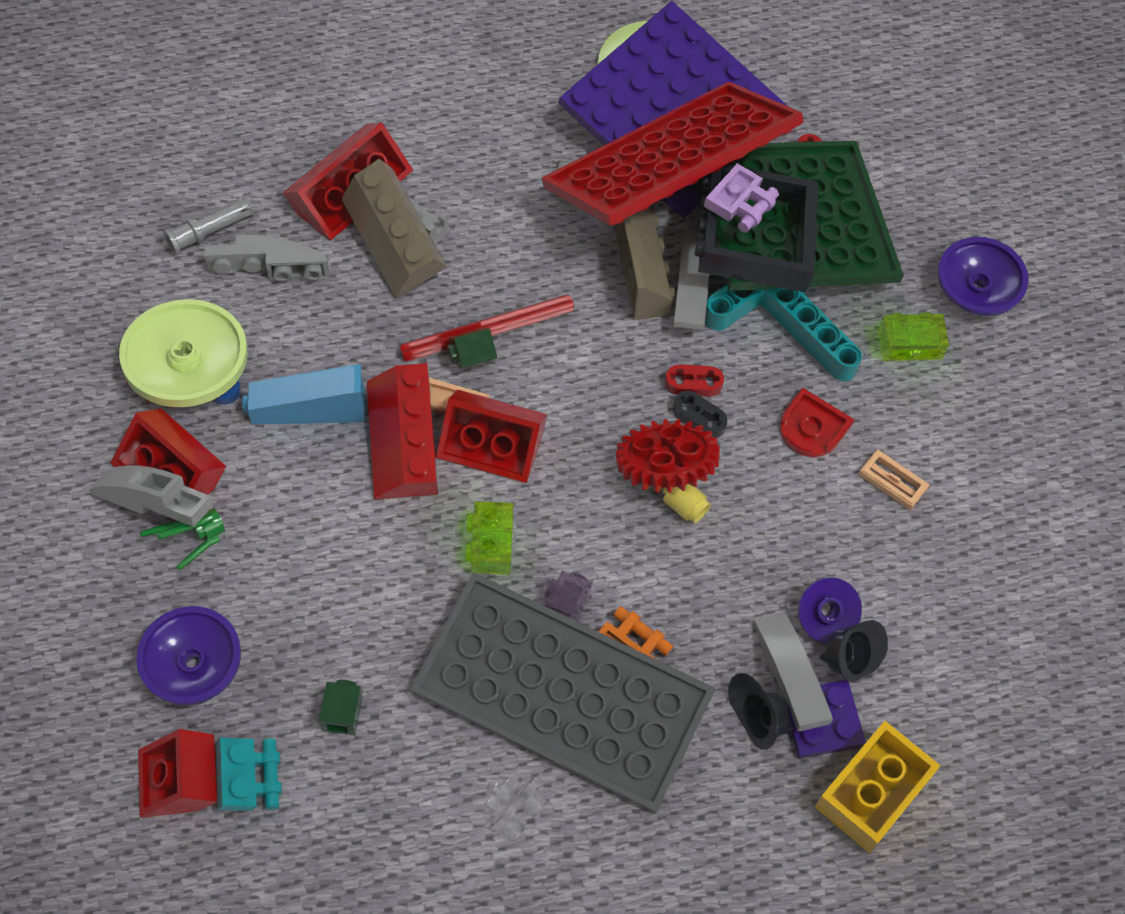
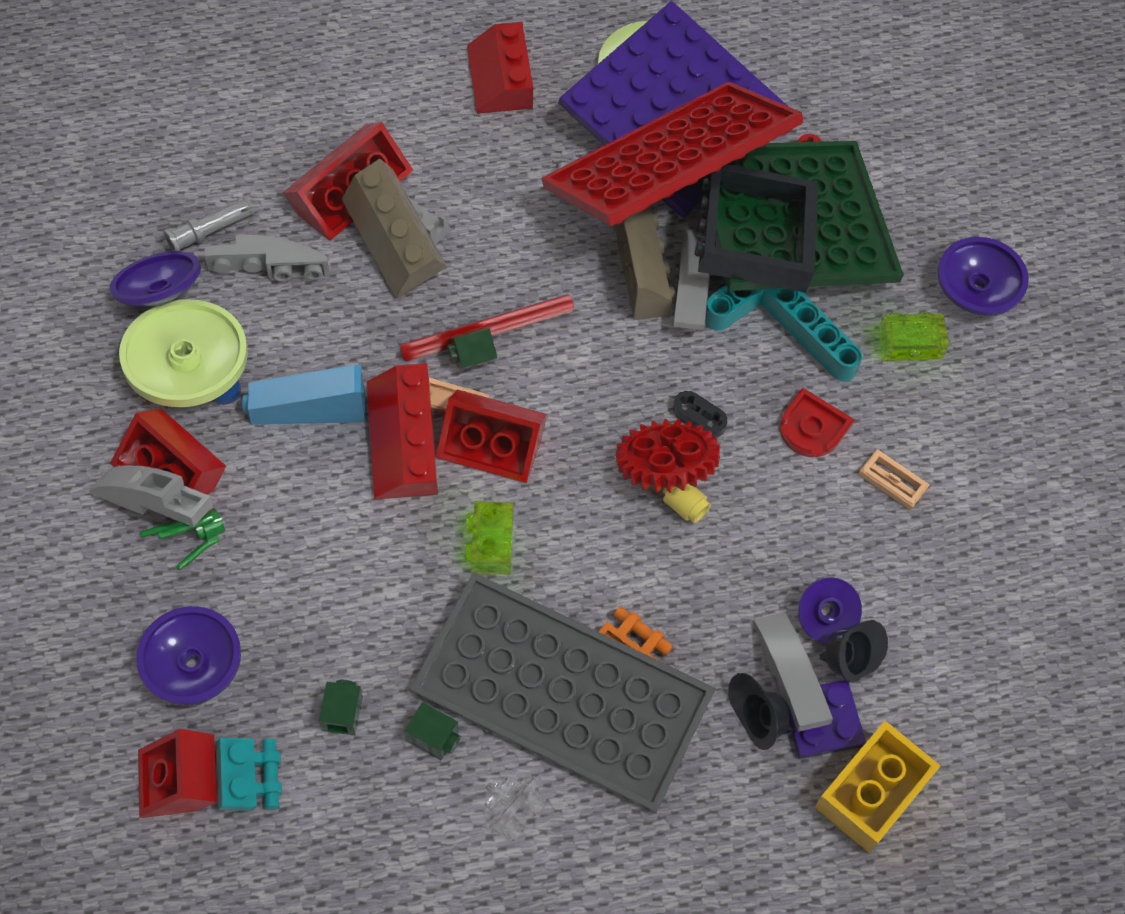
(155, 279): none -> dark purple dish
(433, 731): none -> dark green brick
(501, 69): none -> red slope
(568, 594): clear purple brick -> none
(694, 379): red beam -> none
(734, 191): lavender plate -> none

